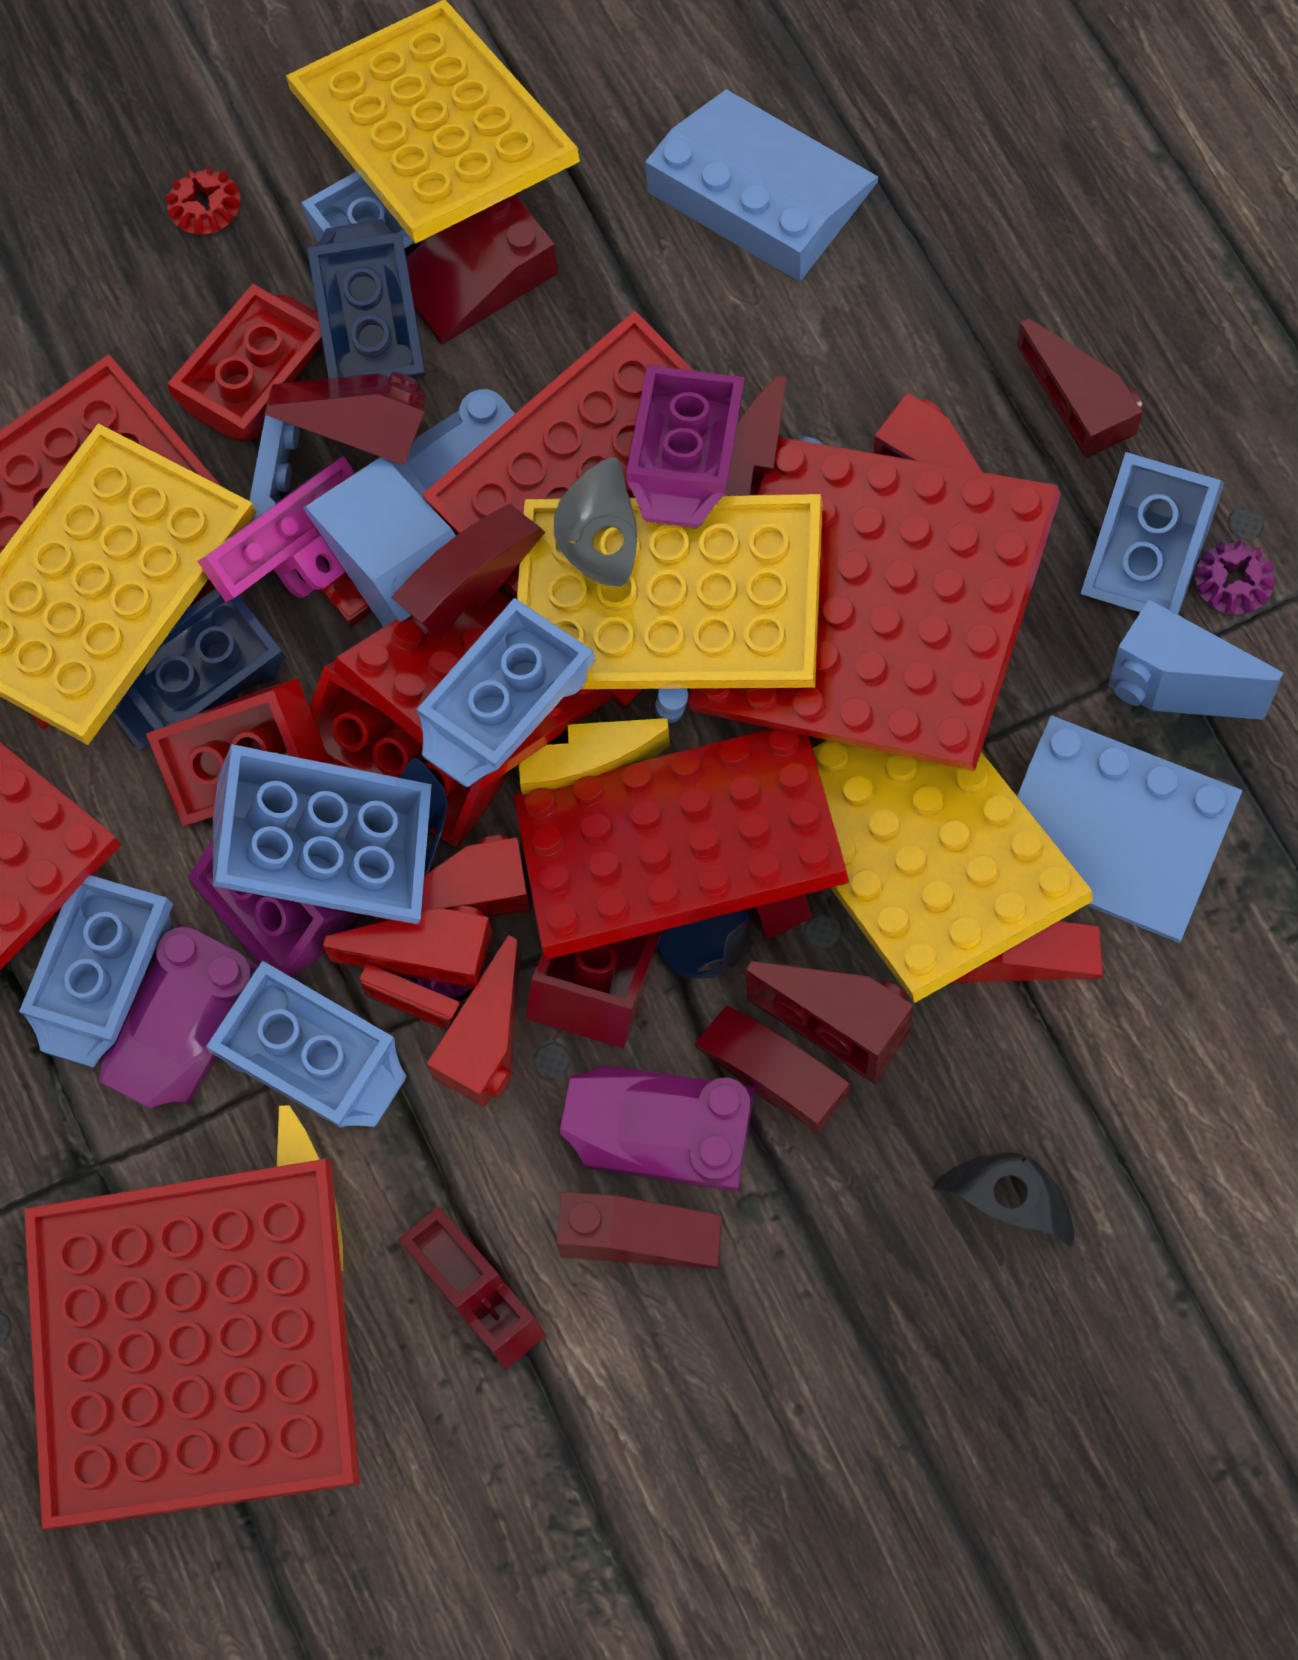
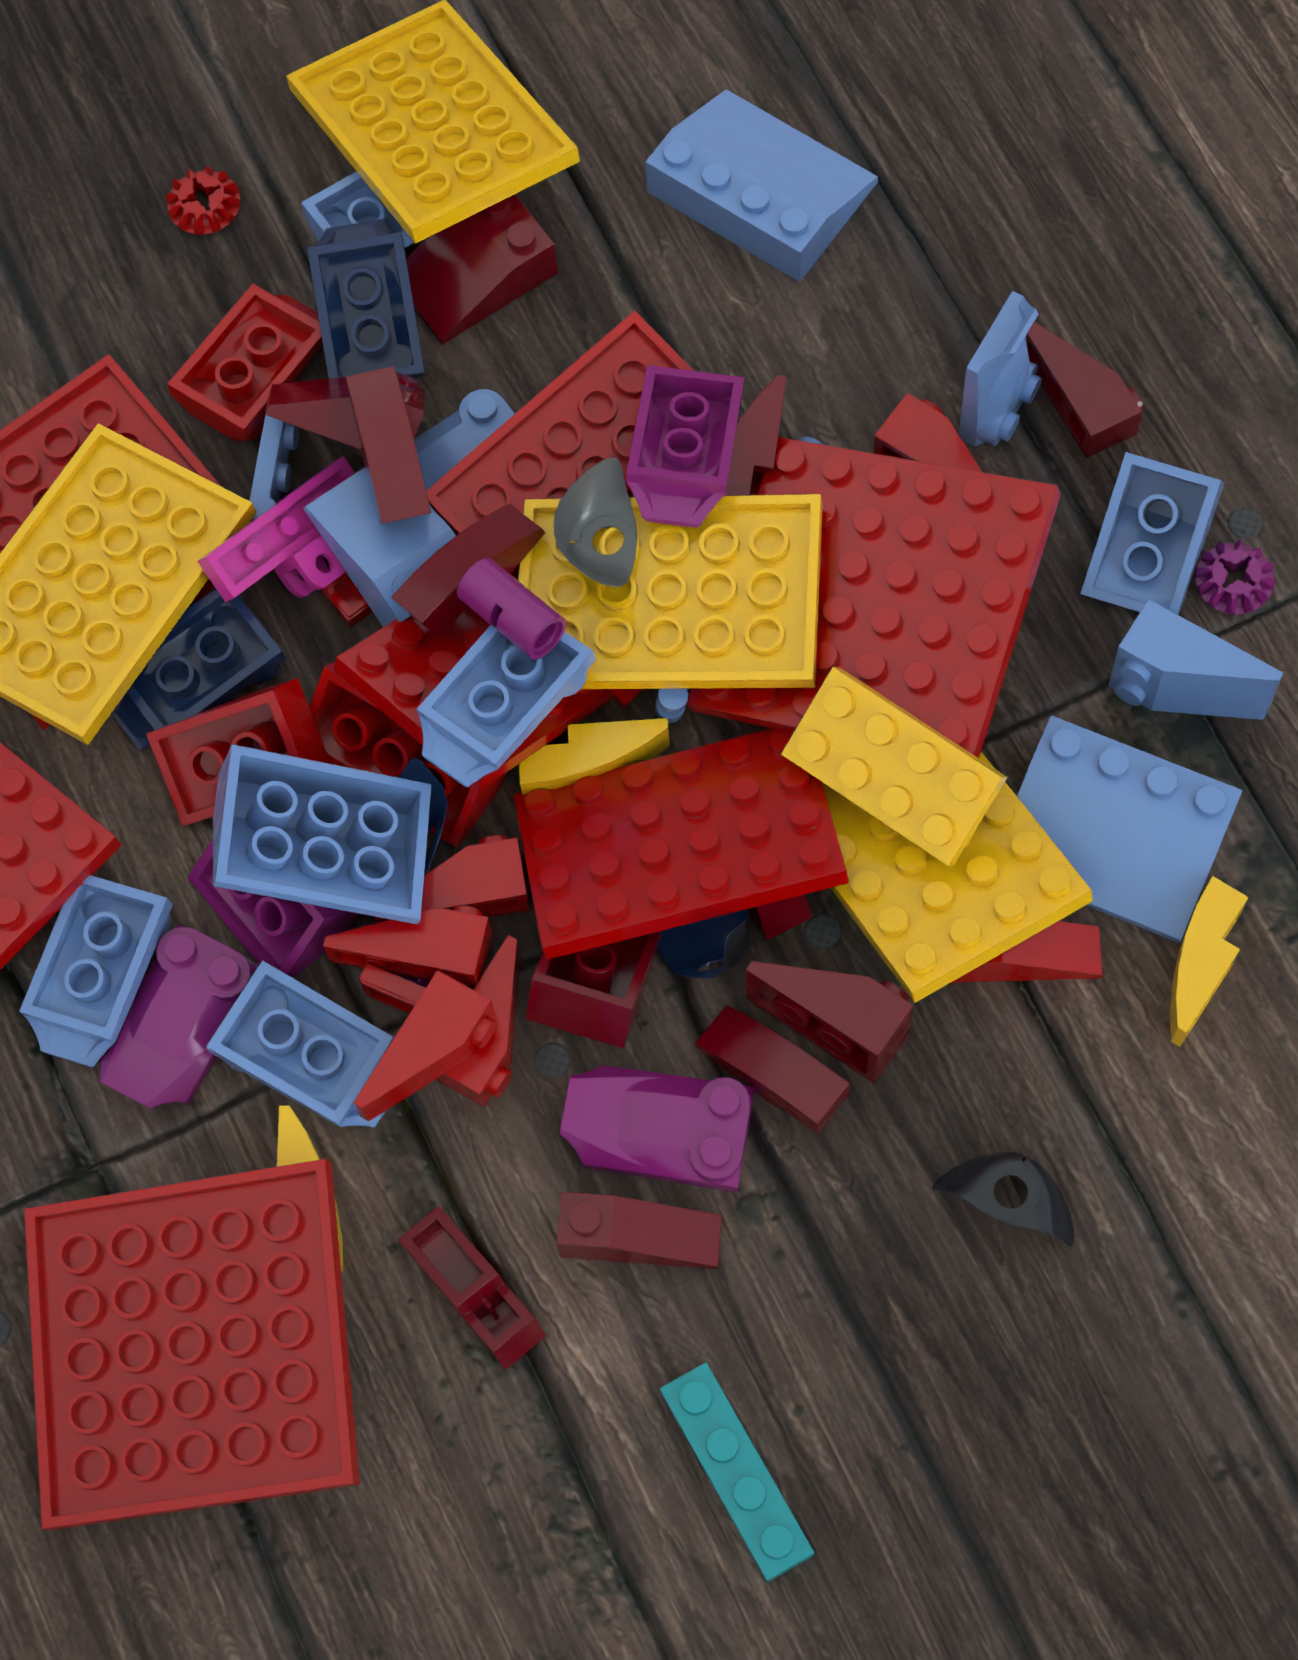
(387, 445): none -> dark red slope
(432, 1041): none -> red slope
(511, 608): none -> magenta pin
(737, 1472): none -> teal plate
(894, 766): none -> yellow plate
(1000, 377): none -> medium blue slope
(1204, 956): none -> yellow slope

